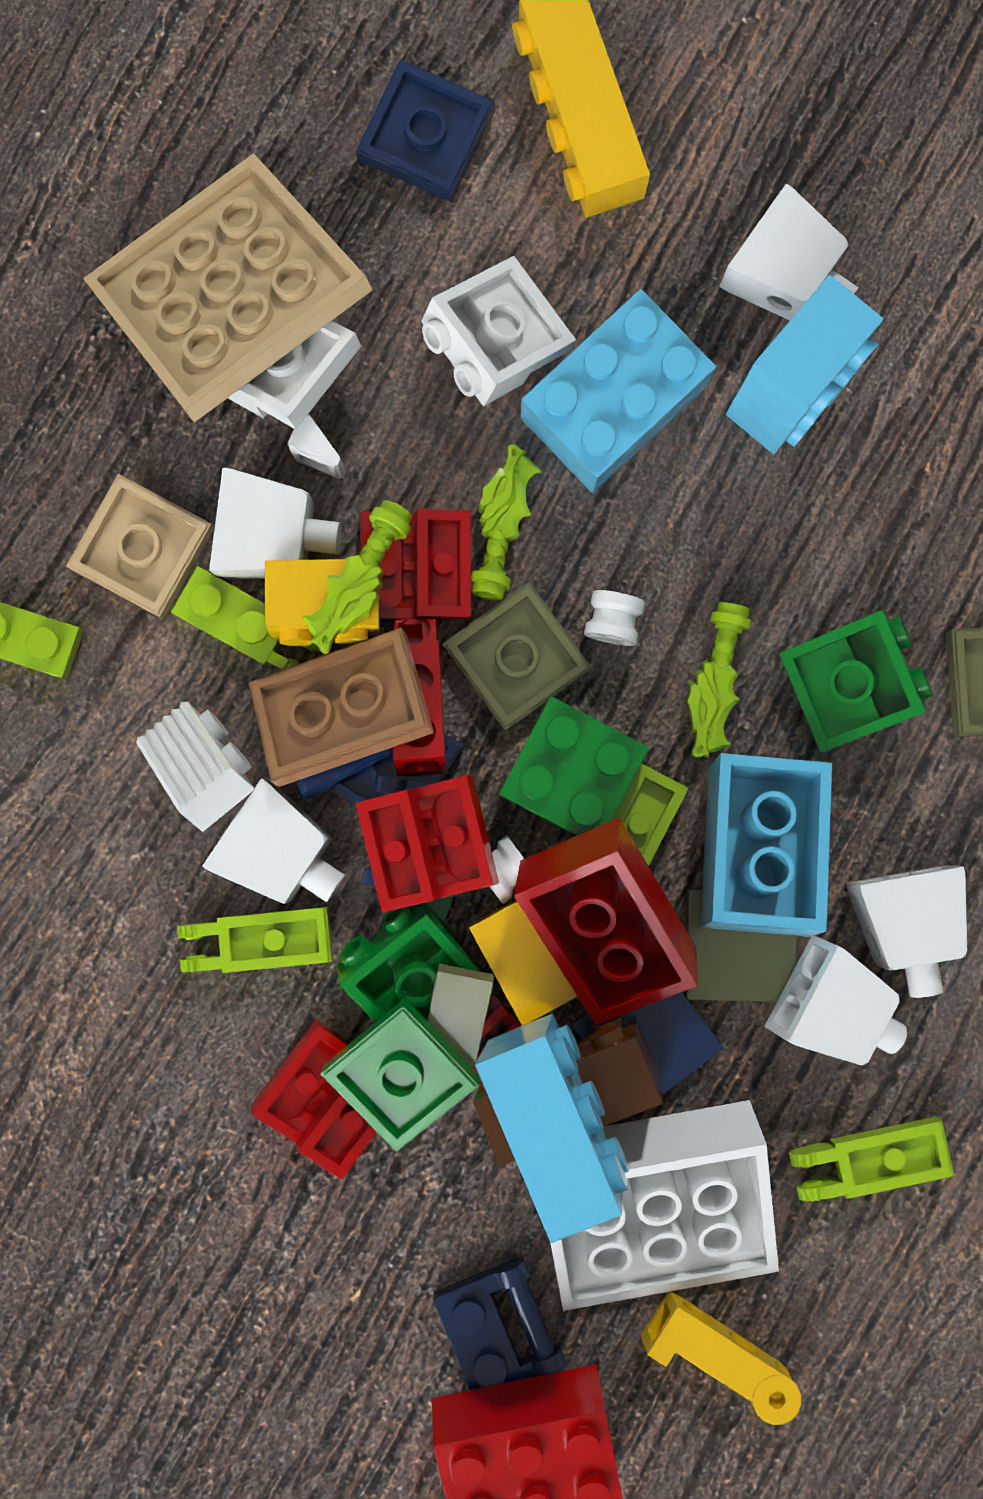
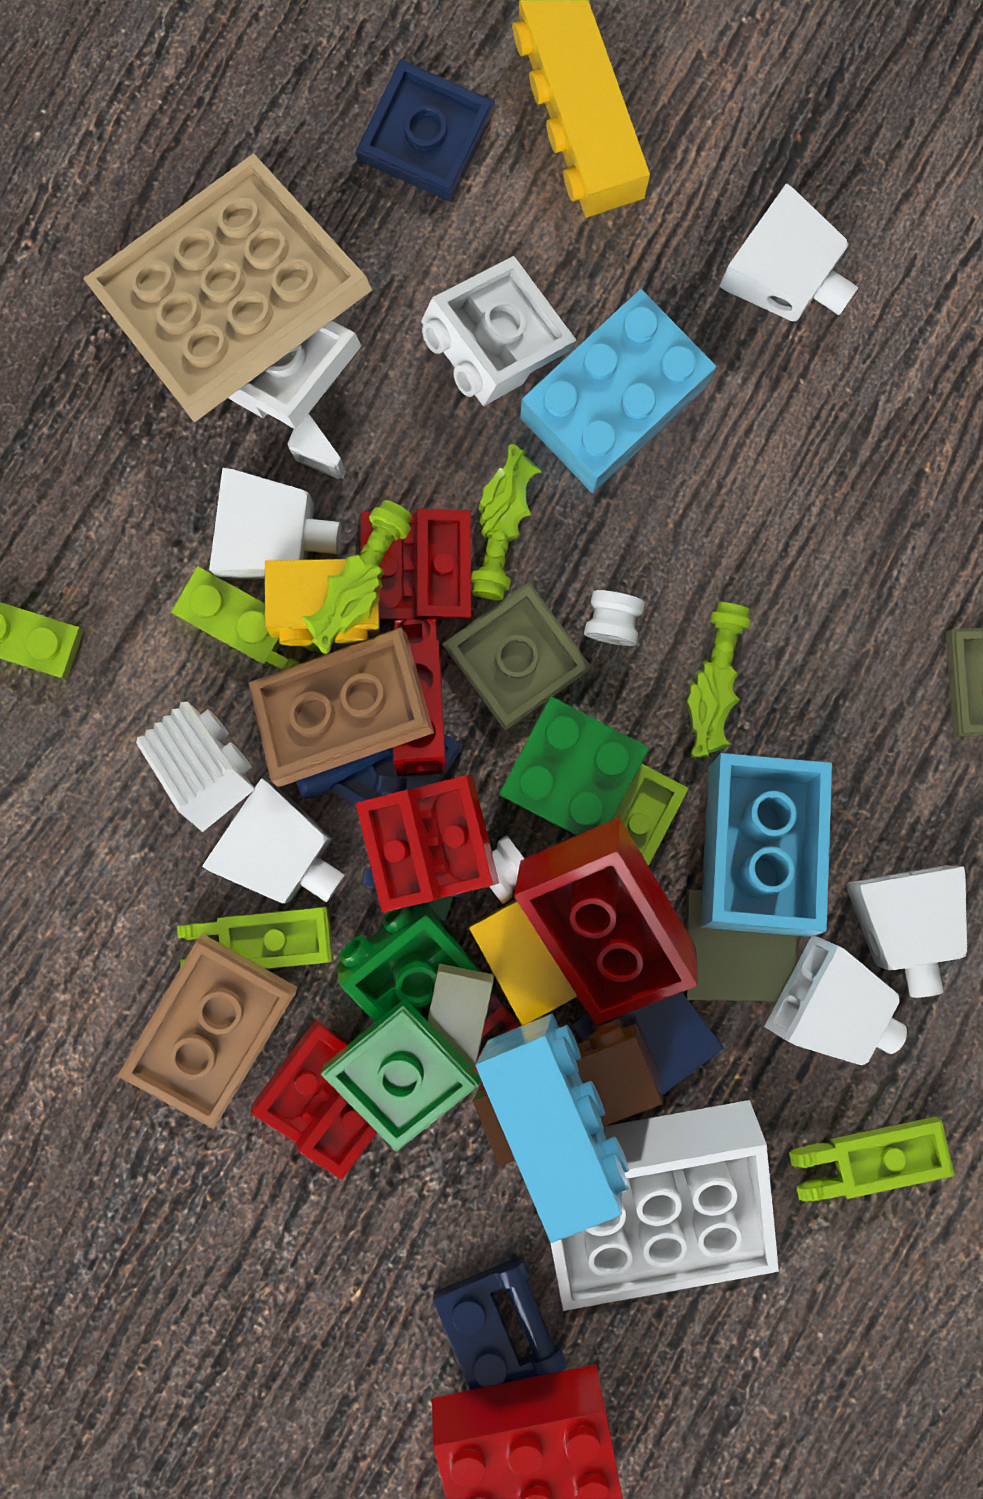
(140, 546): tan tile -> none
(207, 1031): none -> medium nougat tile
(724, 1355): yellow leg -> none
(805, 366): medium azure brick -> none
(856, 680): green plate -> none

